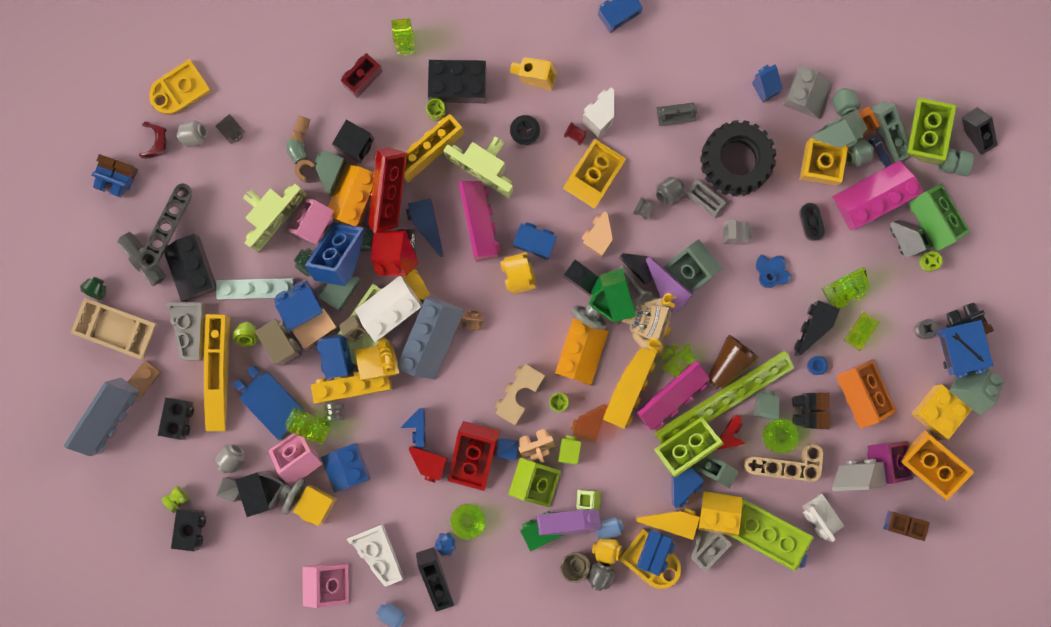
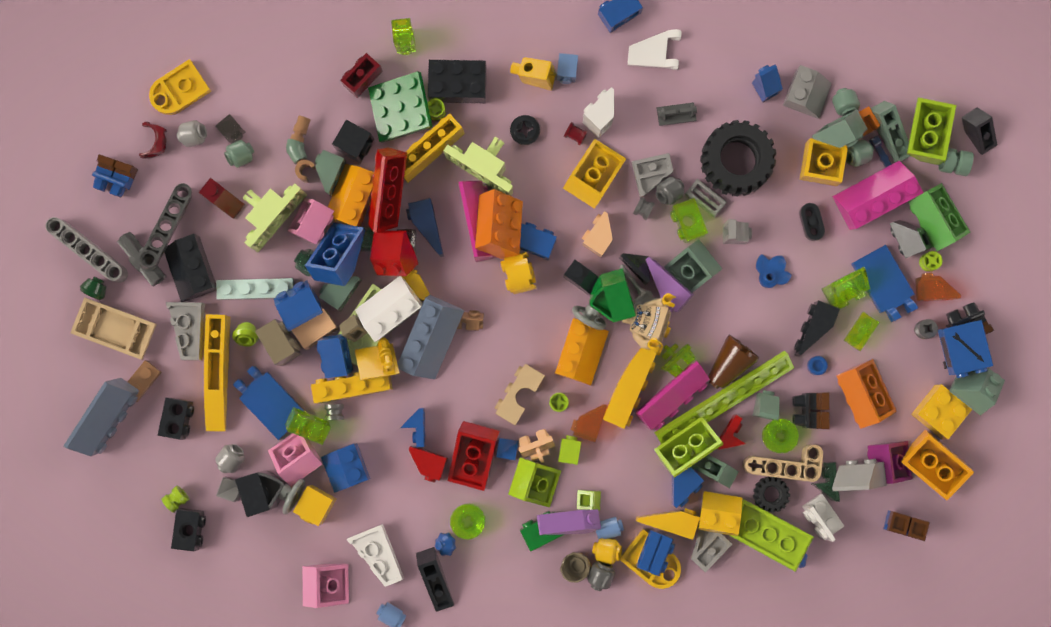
(79, 245): none -> light grey beam
(221, 198): none -> dark red slope
(239, 153): none -> sand green head
(400, 107): none -> plate
(499, 224): none -> orange brick
(567, 68): none -> medium blue brick
(651, 172): none -> light grey wing
(653, 51): none -> white flag
(688, 209): none -> clear neon green brick
(782, 489): none -> black tyre
(829, 473): none -> clear green slope
(887, 283): none -> blue tile
(934, 289): none -> clear orange slope

